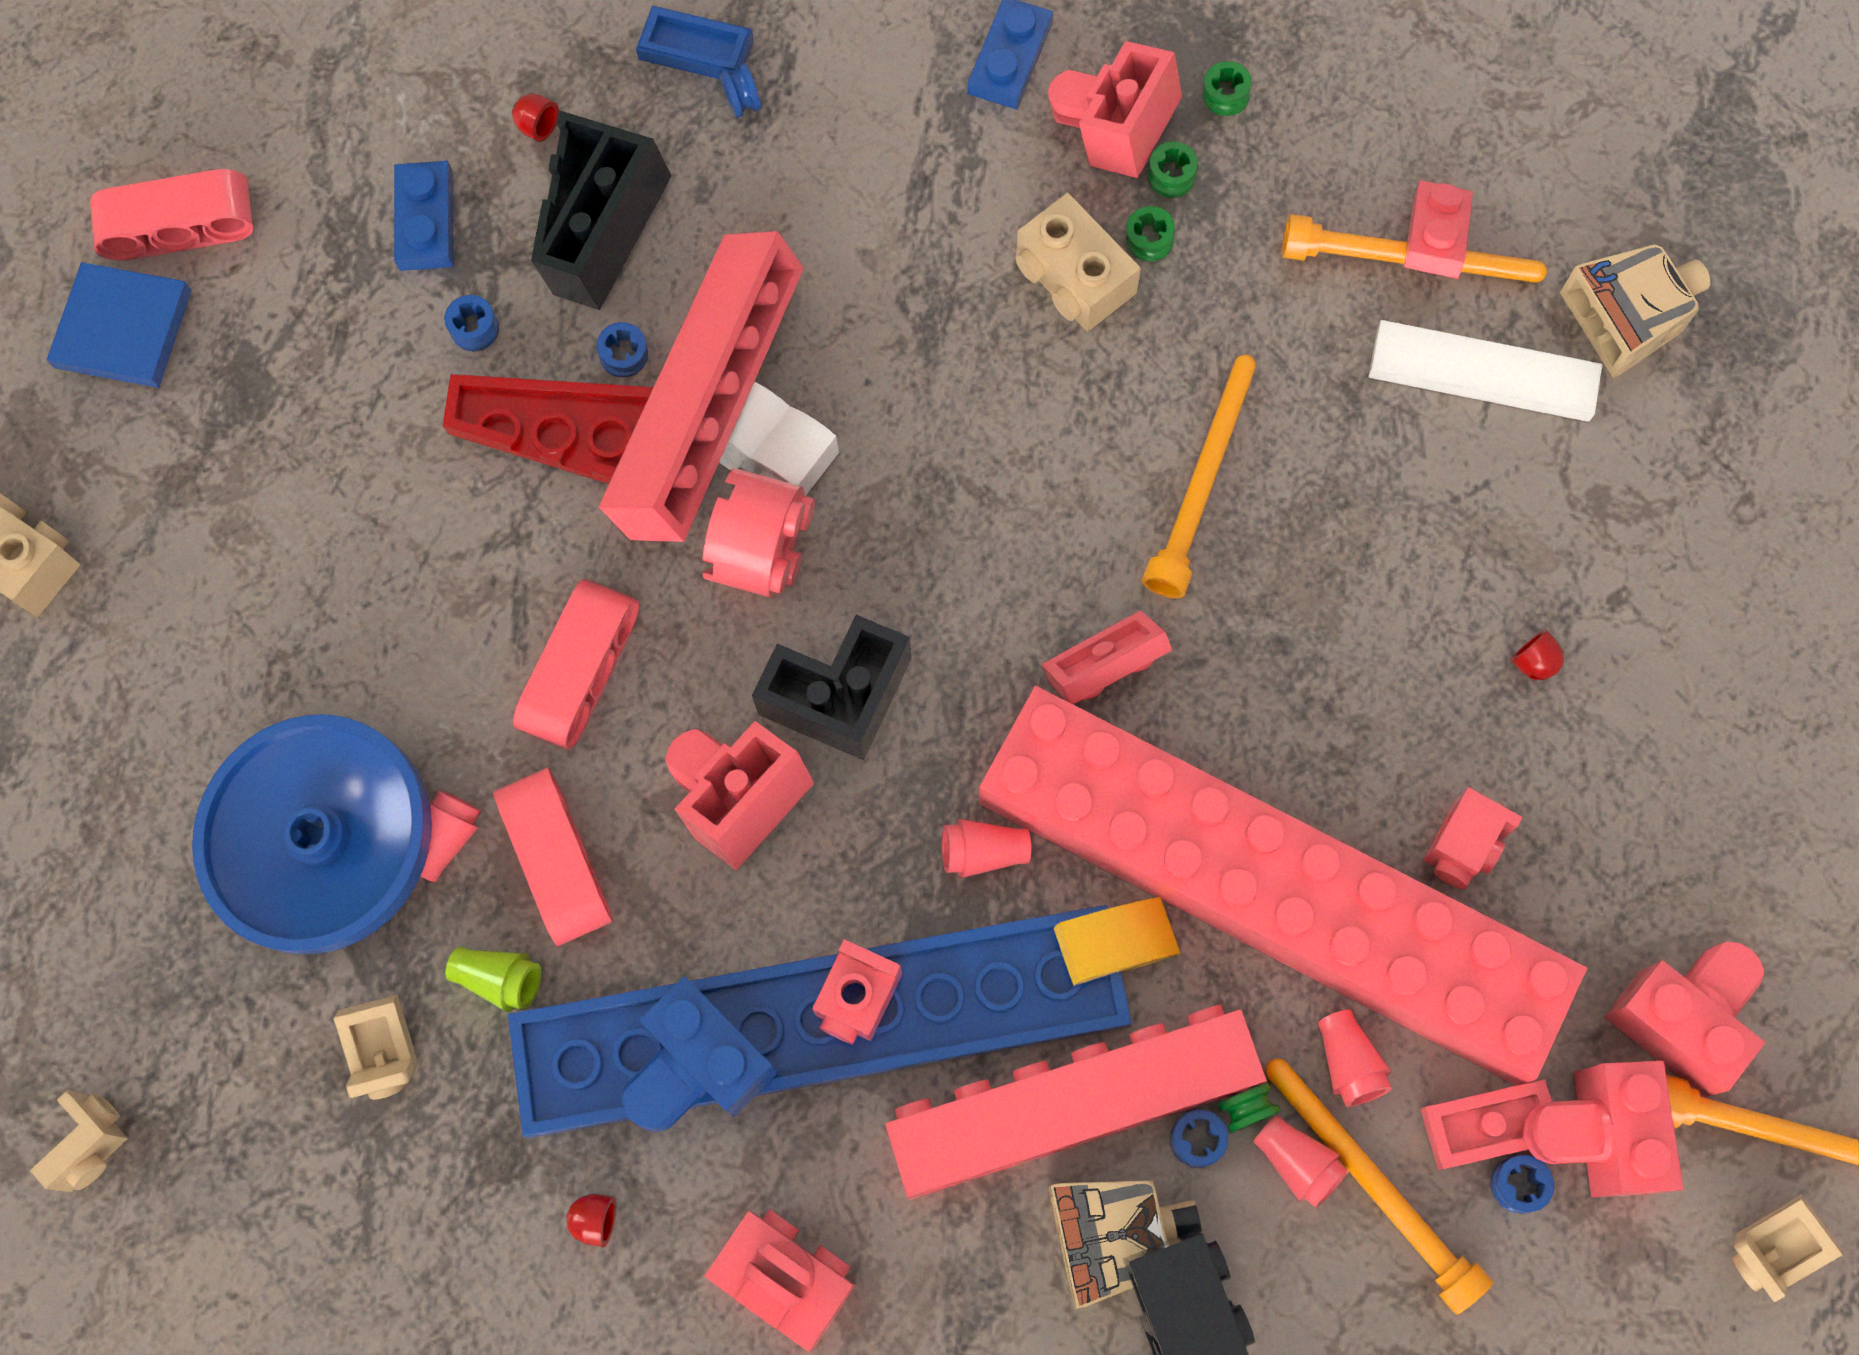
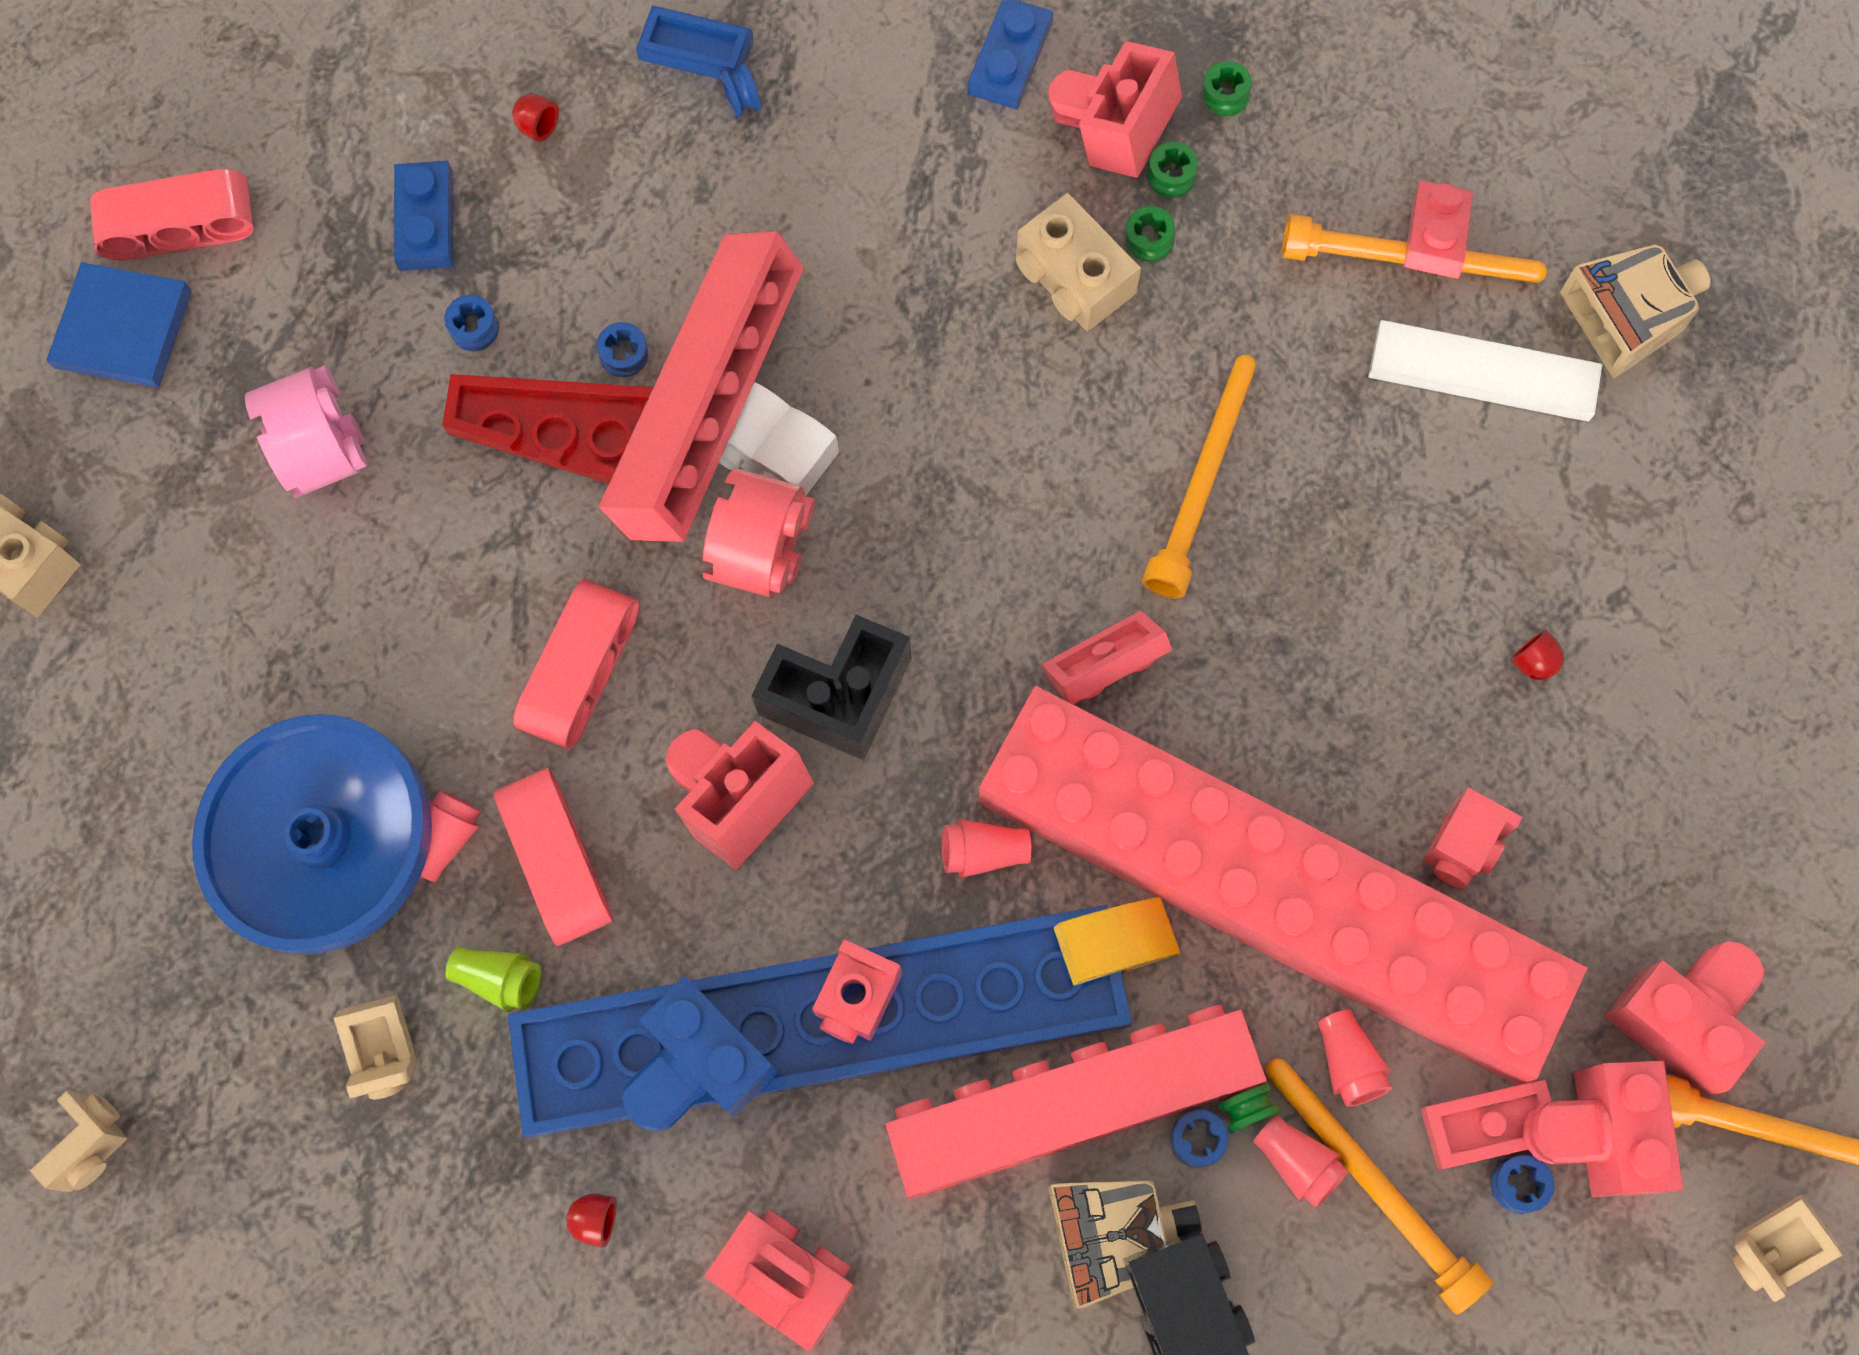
(305, 431): none -> bright pink brick
(595, 207): black wedge -> none

